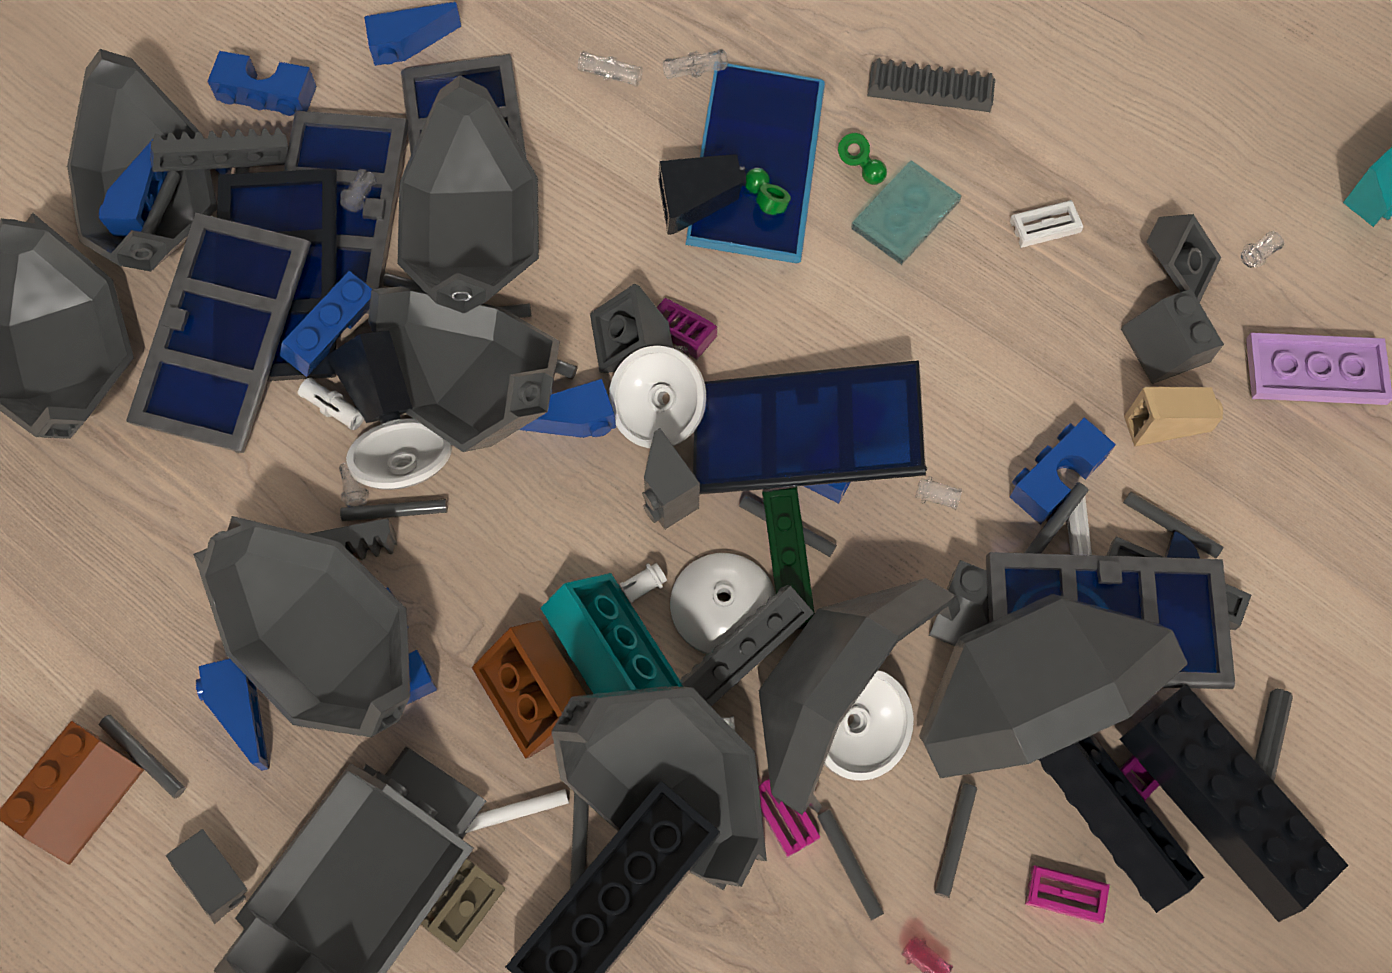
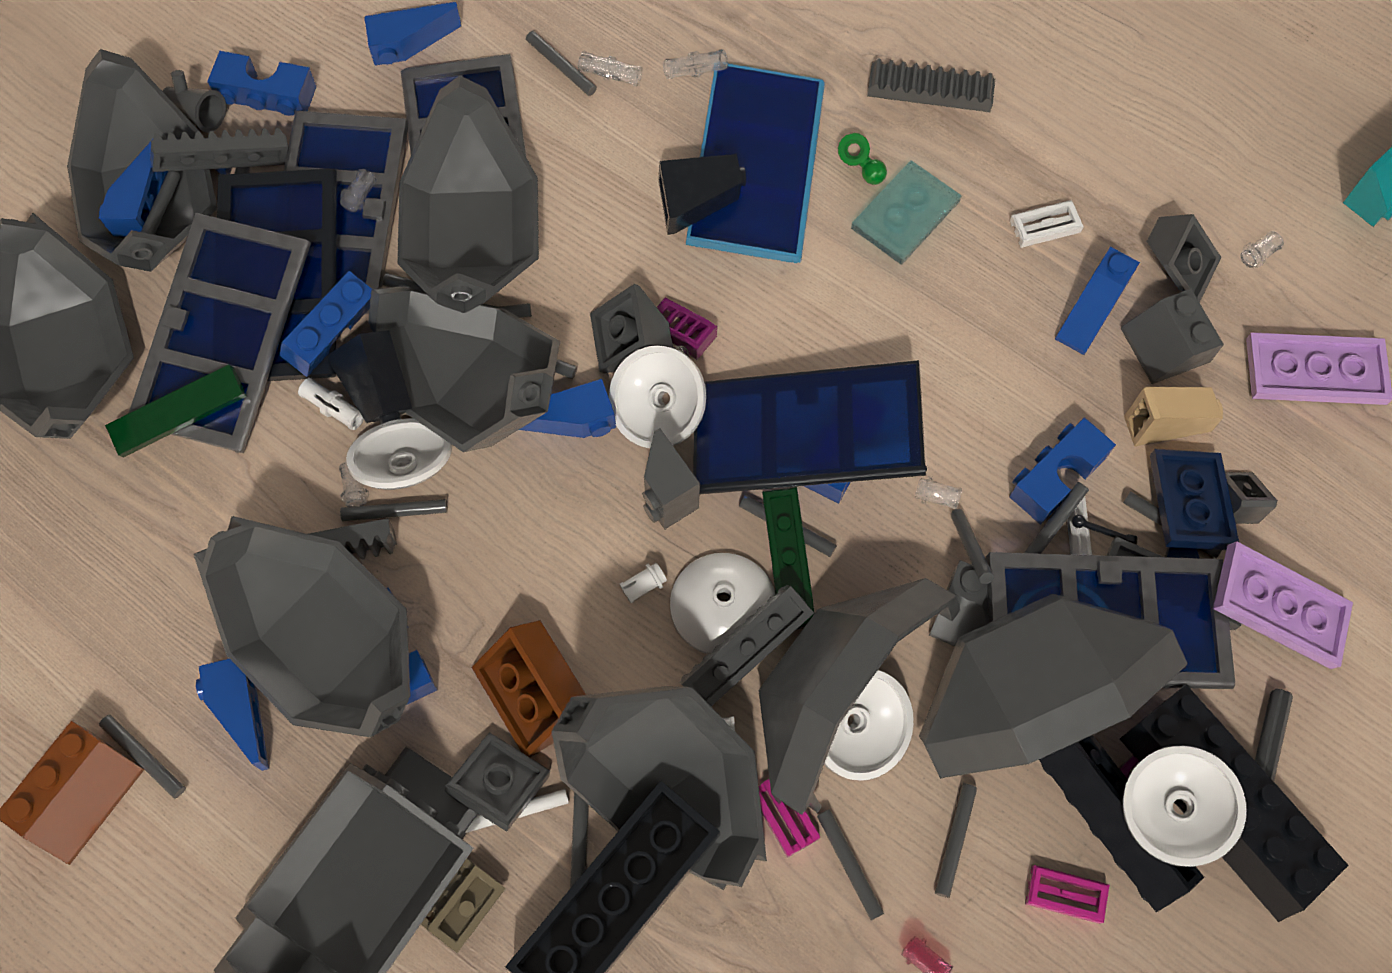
(175, 411): none -> dark green tile
(201, 106): none -> dark grey piece
(207, 875): dark grey hinge -> none
(497, 781): none -> dark grey tile
(561, 63): none -> dark grey bar
(607, 637): teal slope -> none
(769, 196): green plate -> none
(972, 546): none -> dark grey bar
(1079, 521): none -> black hinge
(1097, 300): none -> blue slope
(1193, 499): none -> dark blue plate
(1212, 798): none -> white dish
(1249, 497): none -> dark grey slope
(1283, 605): none -> lavender plate

